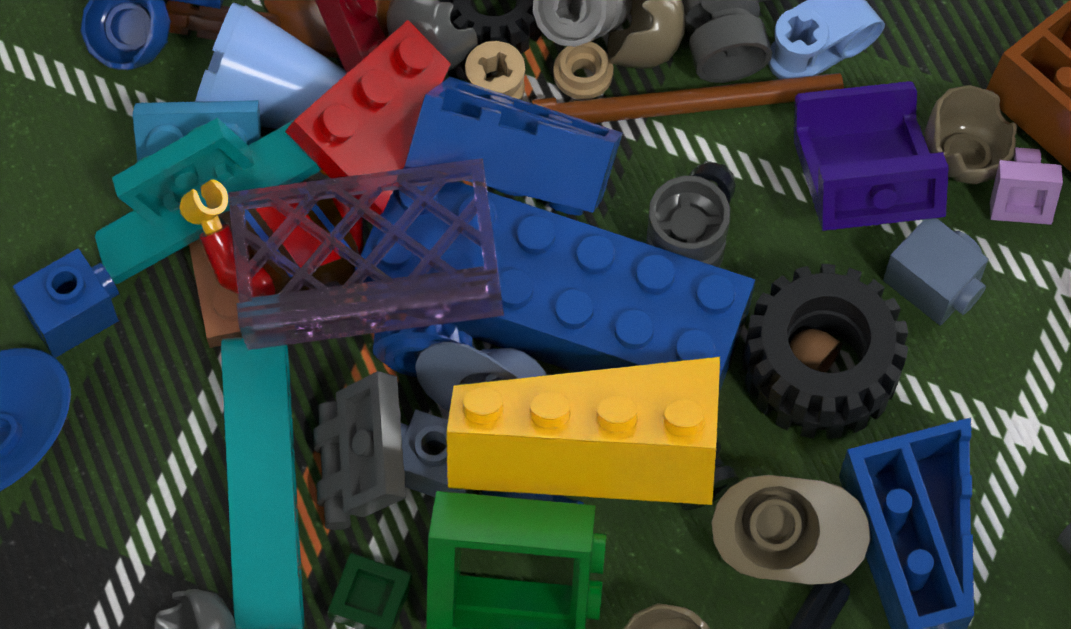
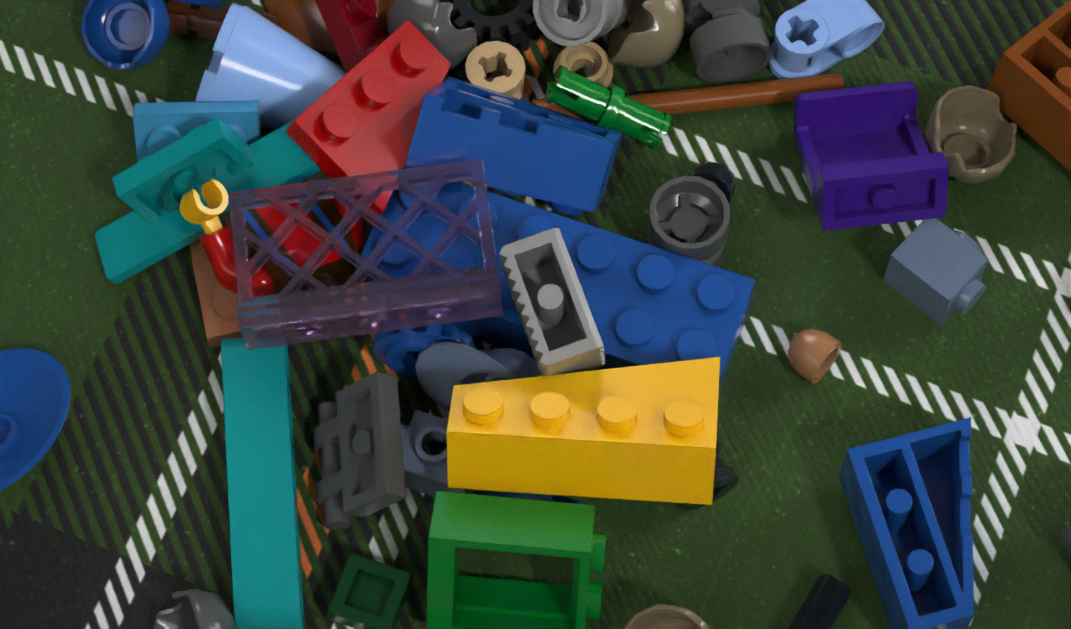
(68, 301): blue brick -> none
(552, 304): none -> light grey brick
(608, 107): none -> green pin
(790, 529): dark tan piece -> none
(834, 306): black tyre -> none
(1026, 189): lavender tile -> none

